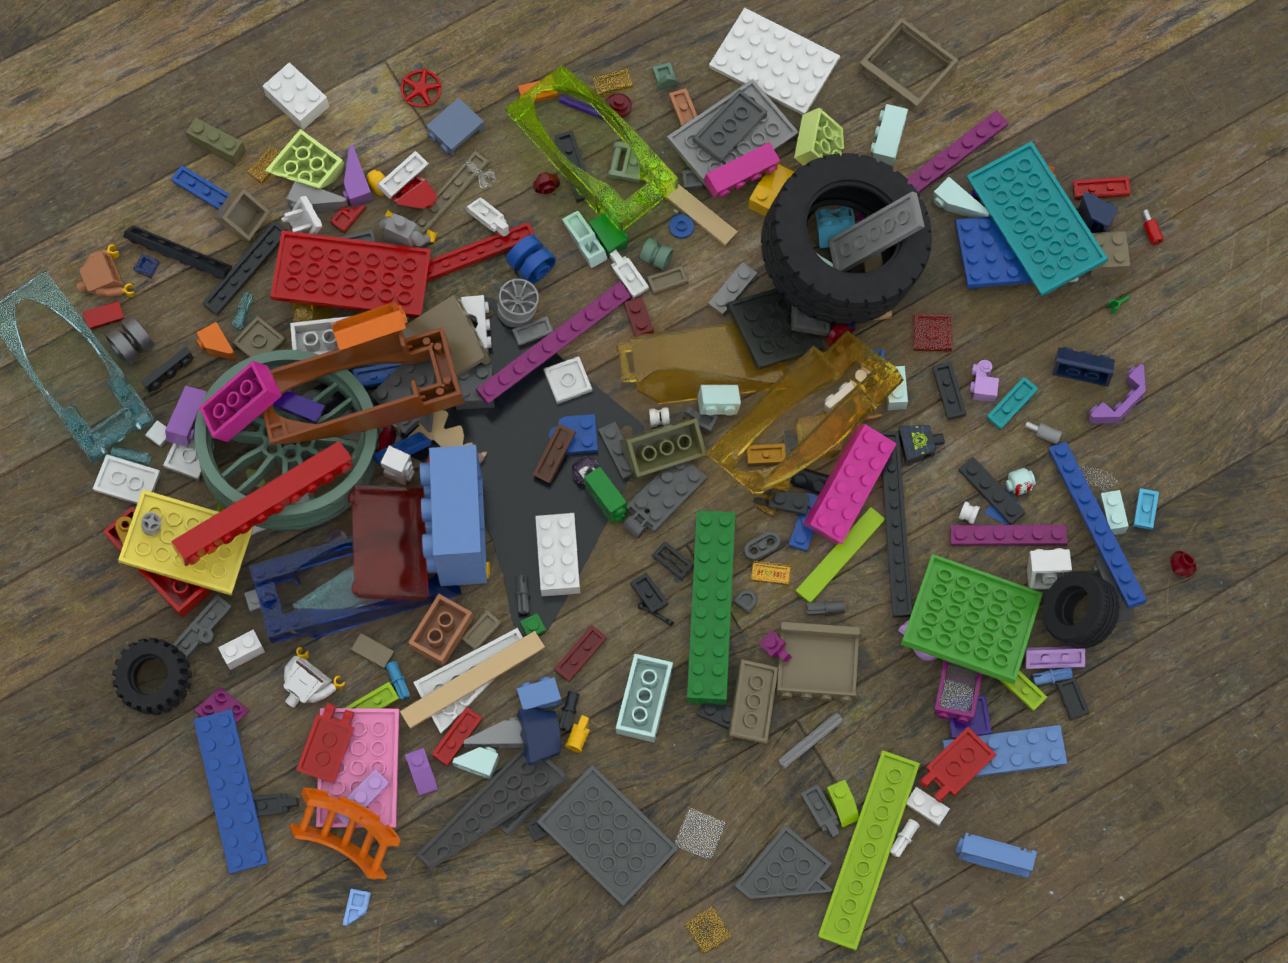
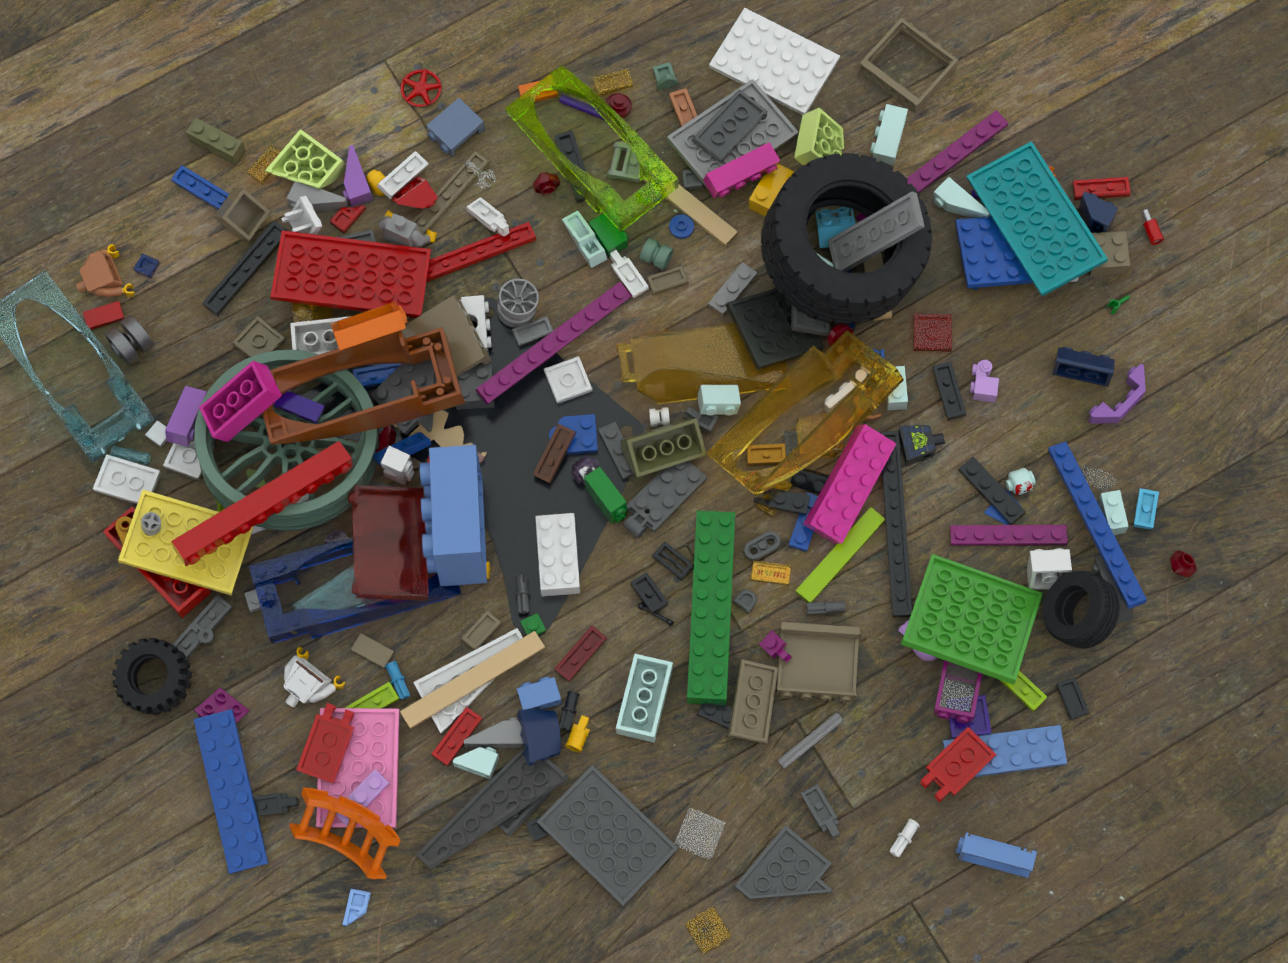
(167, 370): black plate -> none
(179, 252): black plate -> none
(214, 342): orange slope -> none
(241, 649): white brick -> none
(242, 310): clear light blue axle -> none
(296, 96): white brick -> none
(421, 772): medium lavender slope -> none
(441, 630): nougat brick -> none
(531, 259): blue wheel -> none
(638, 316): dark red plate -> none
(843, 803): lime slope -> none
(868, 850): lime plate -> none
(927, 806): white plate -> none
(969, 512): white wheel -> none
(1012, 403): teal plate -> none
(1045, 432): light grey piece -> none
(1052, 676): medium blue axle -> none
(1054, 657): lavender plate -> none

